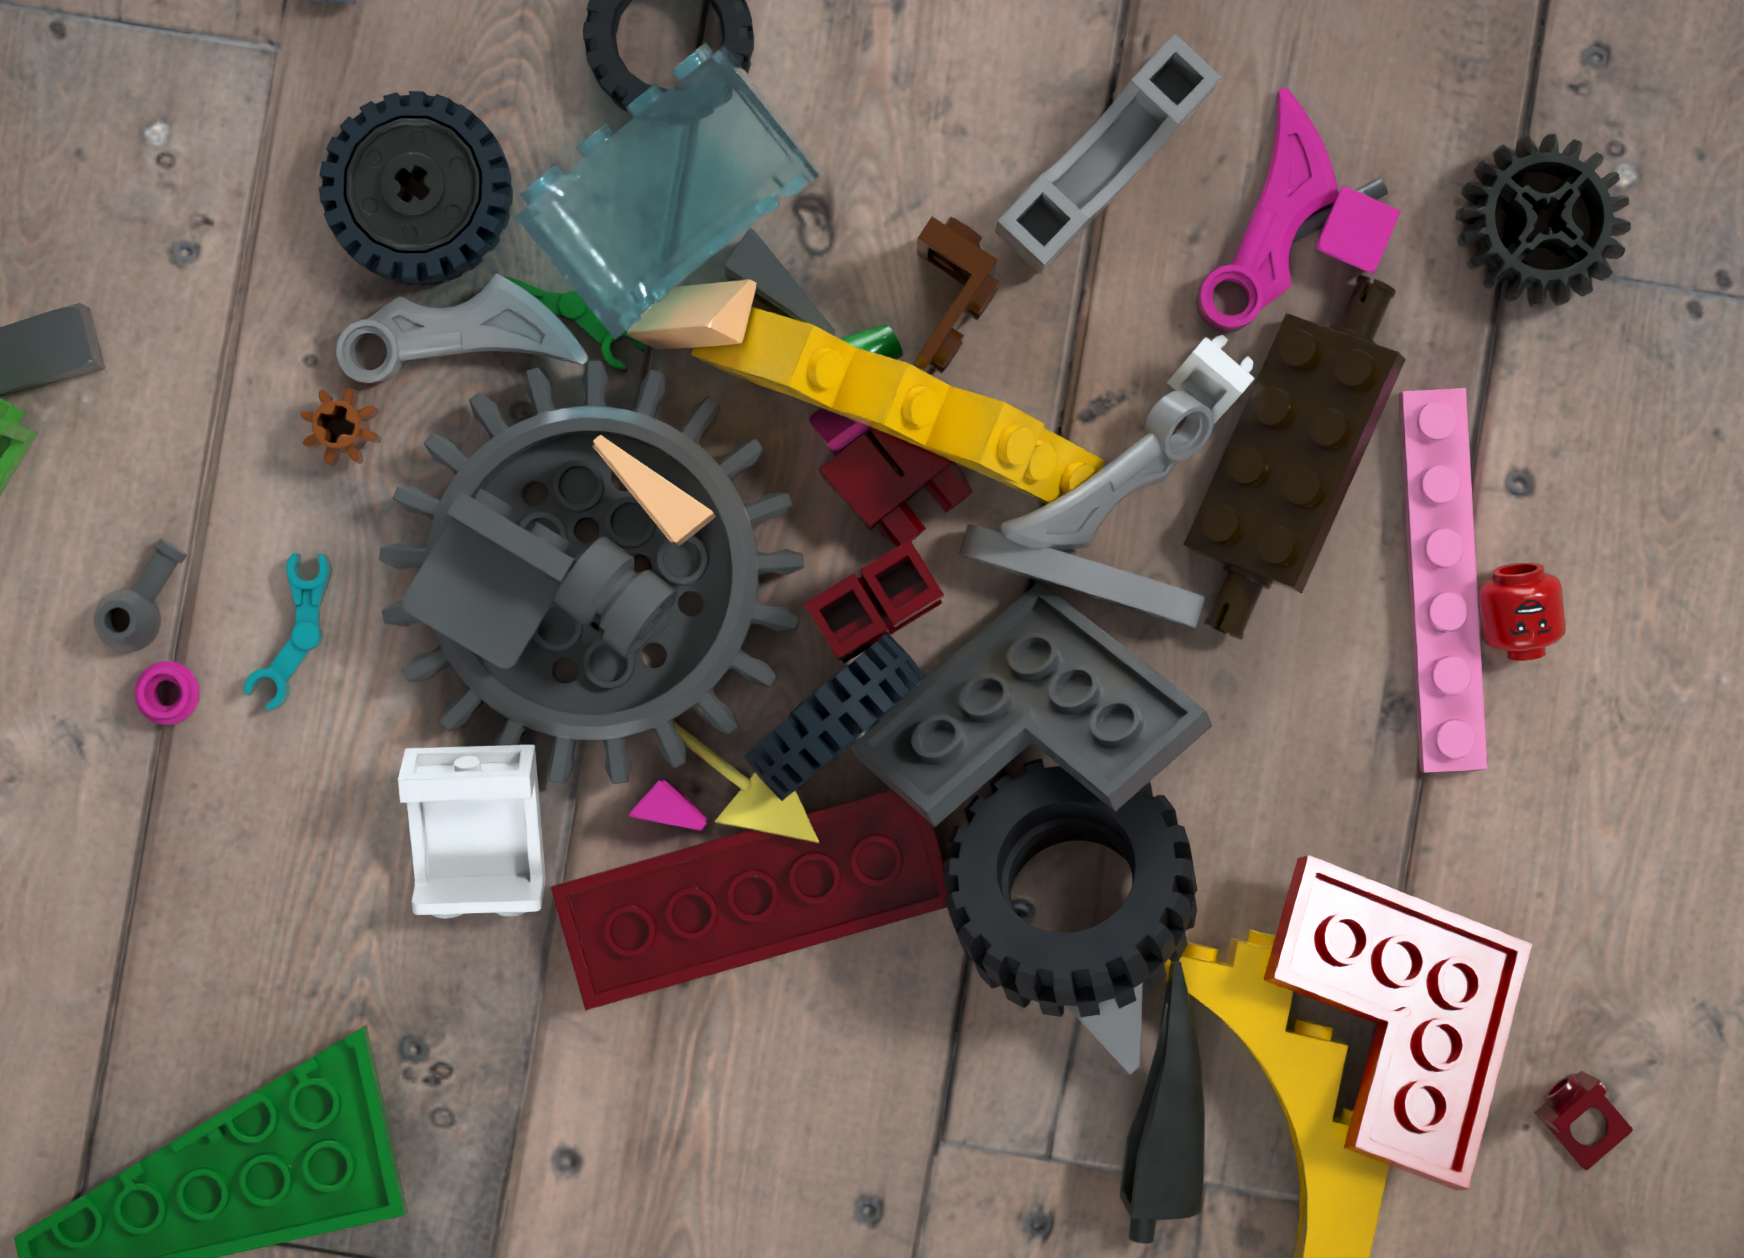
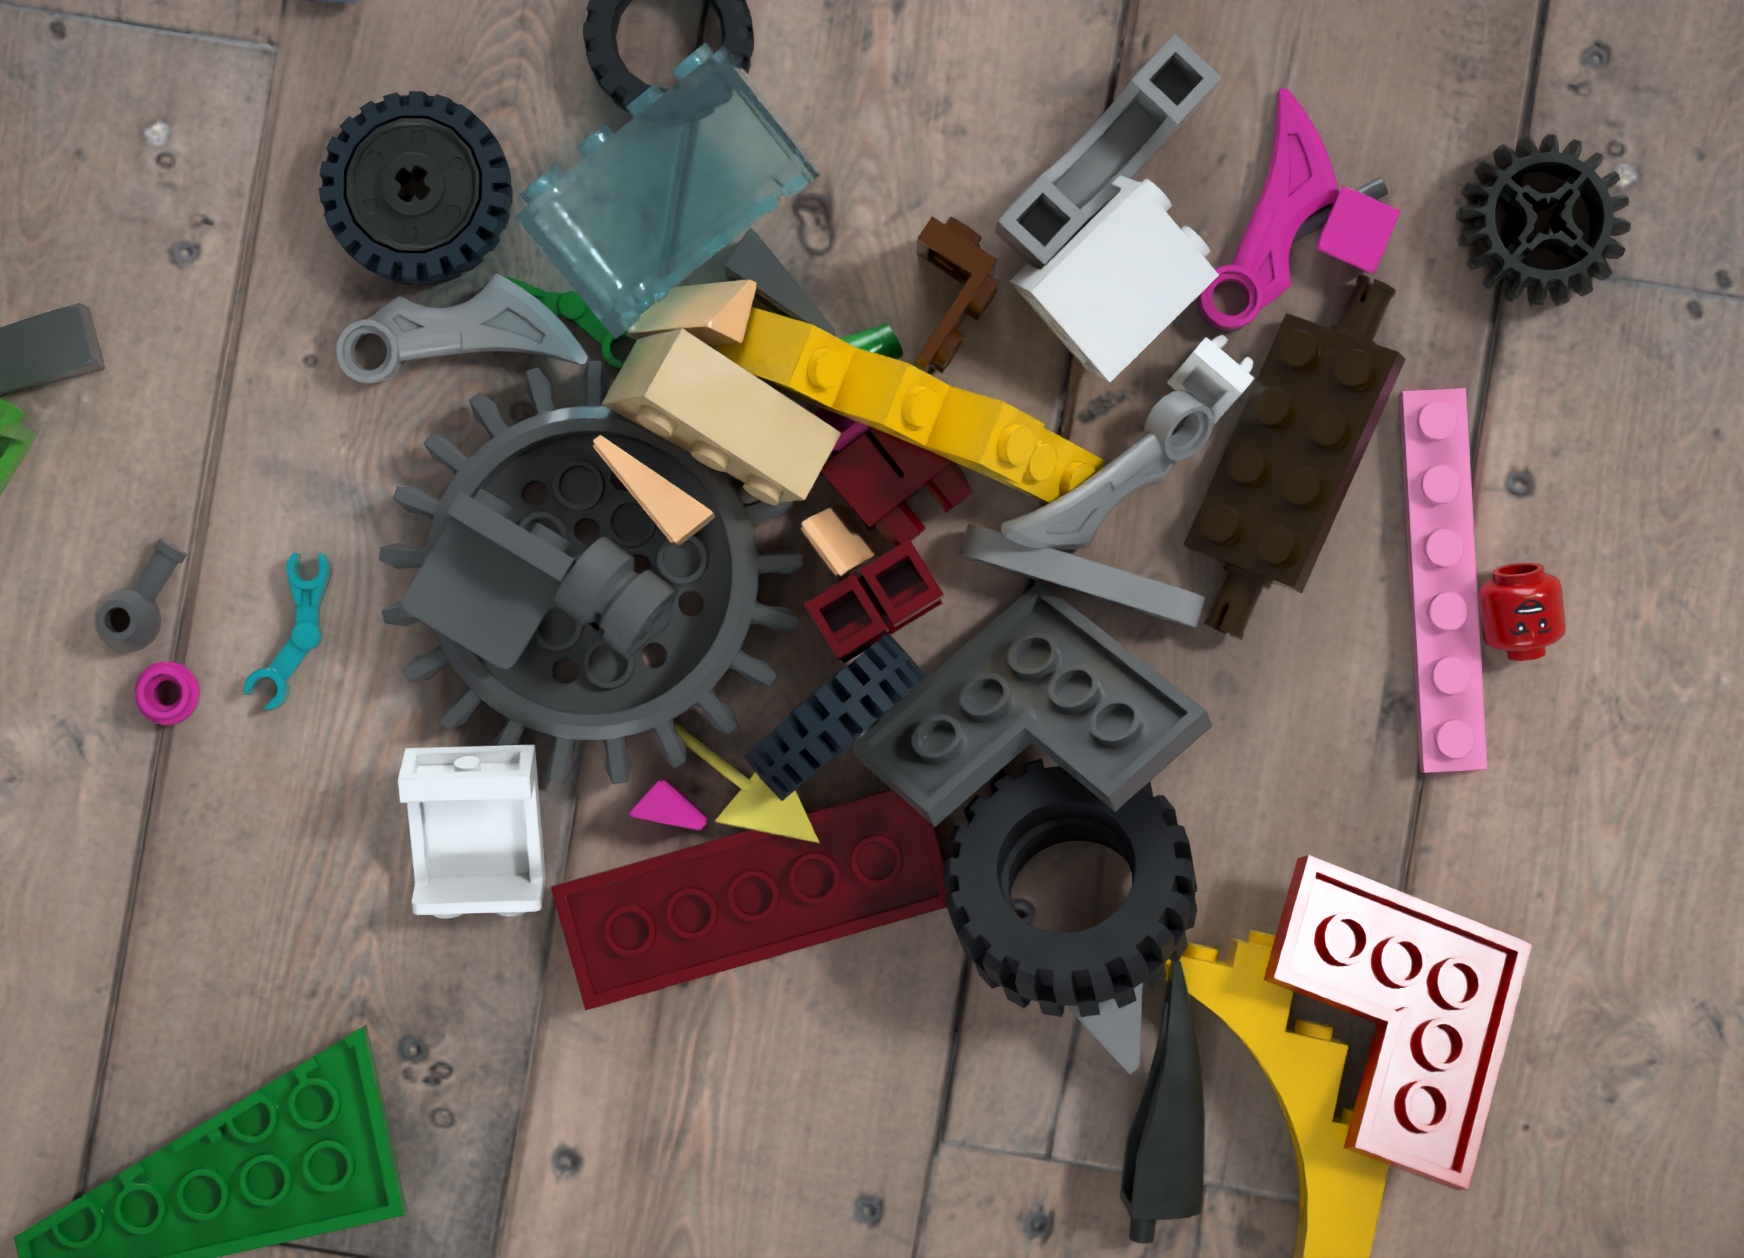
(336, 410): dark orange gear -> none
(722, 415): none -> tan wedge
(838, 541): none -> light nougat slope
(1119, 279): none -> white panel
(1567, 1102): dark red bracket -> none

